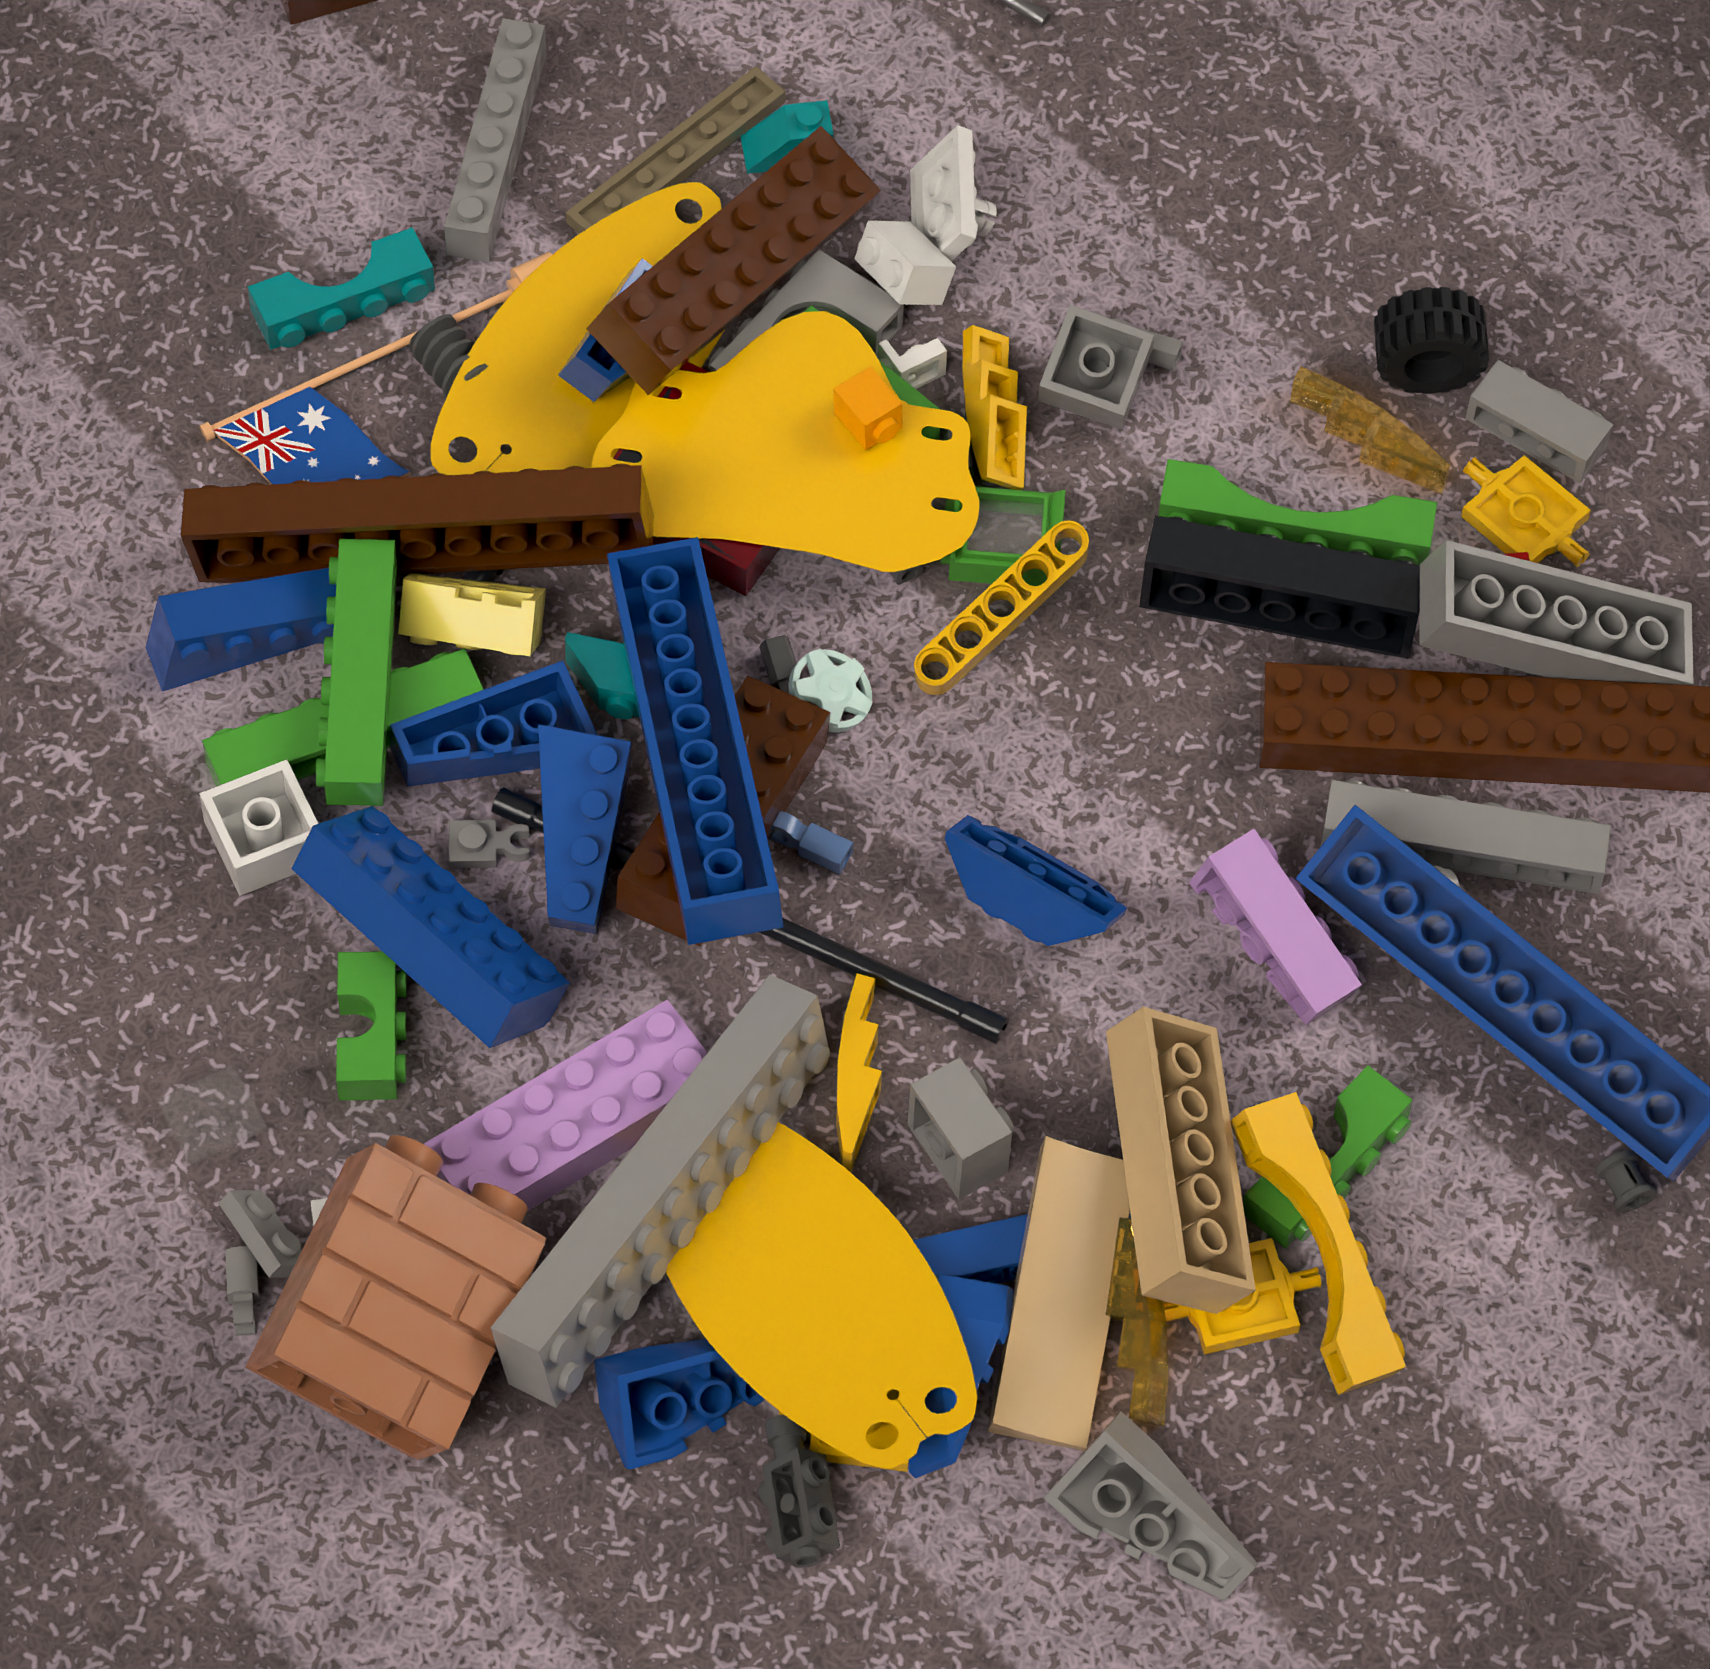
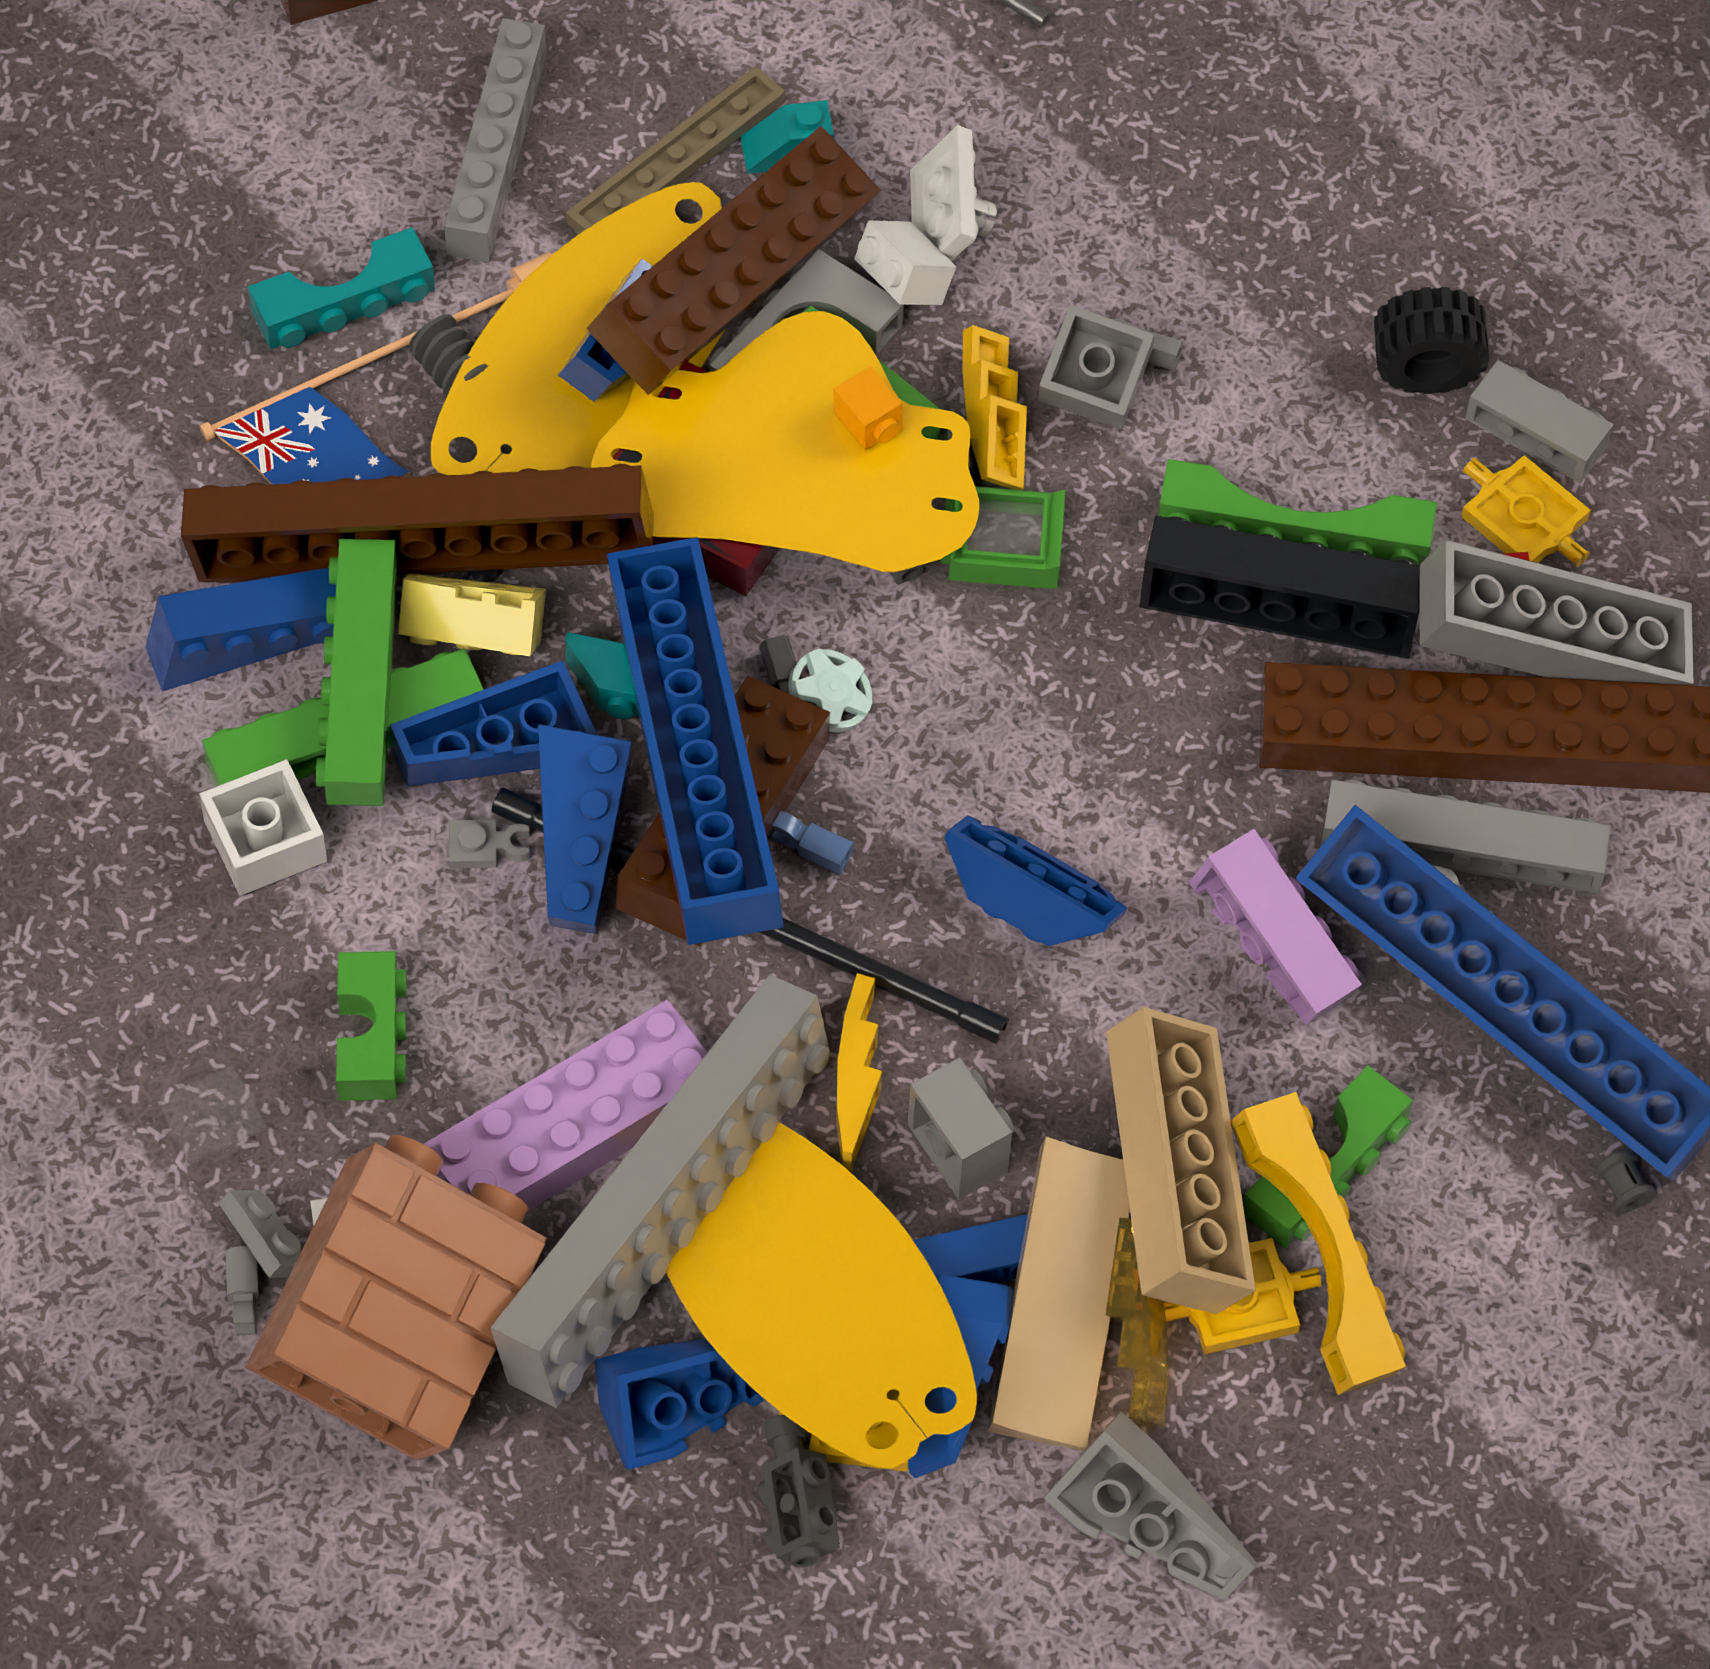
(430, 926): blue brick -> none
(918, 364): white bracket -> none
(1009, 587): yellow beam -> none
(1383, 438): clear yellow slope -> none

